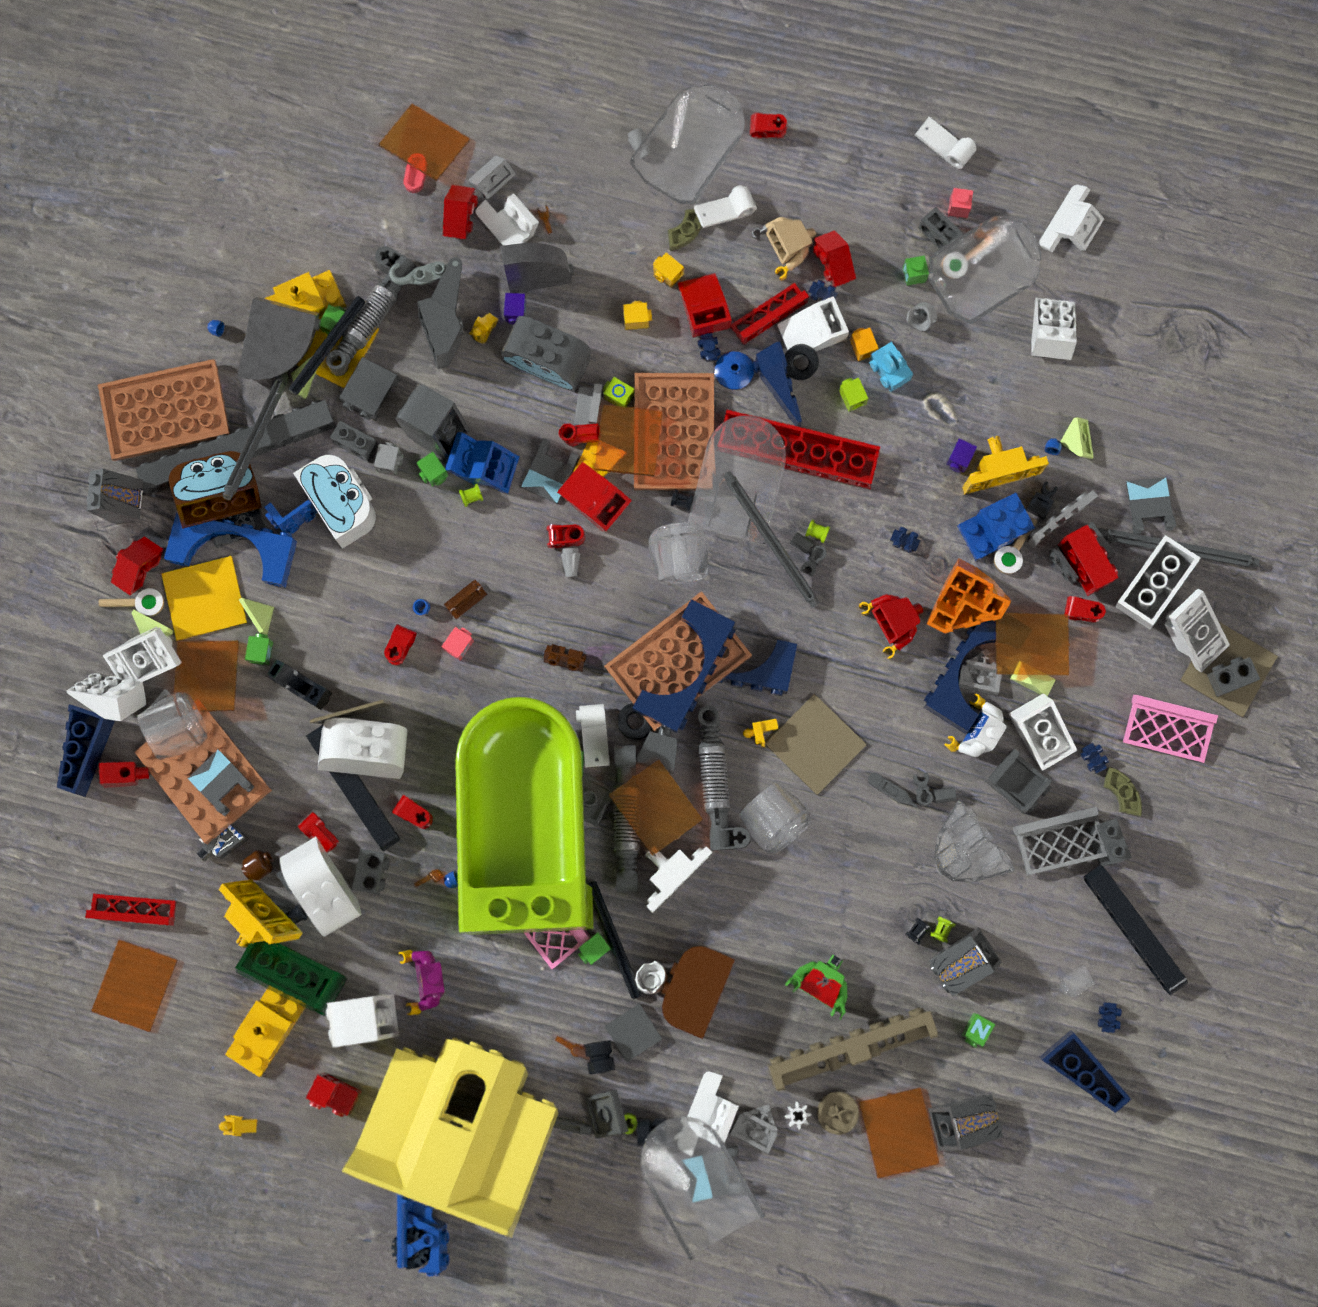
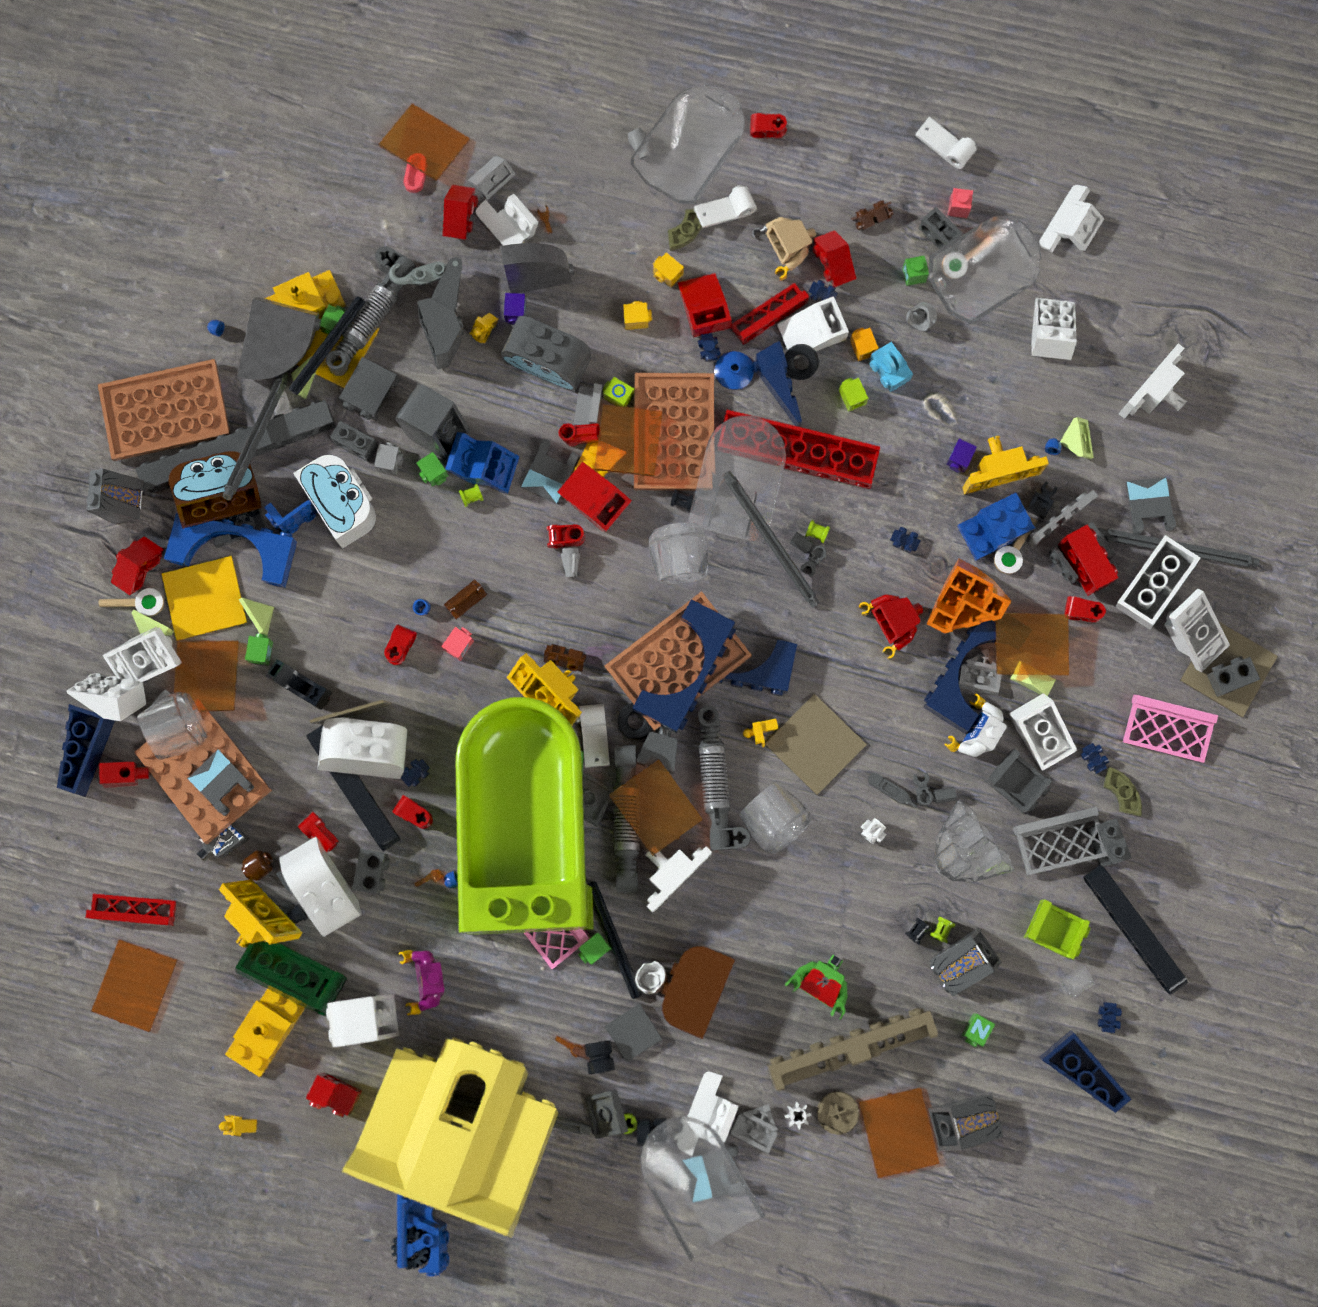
(418, 770): none -> dark blue piece
(546, 684): none -> yellow brick
(865, 217): none -> reddish brown hinge
(873, 831): none -> white gear
(1057, 930): none -> lime panel
(1158, 387): none -> white brick

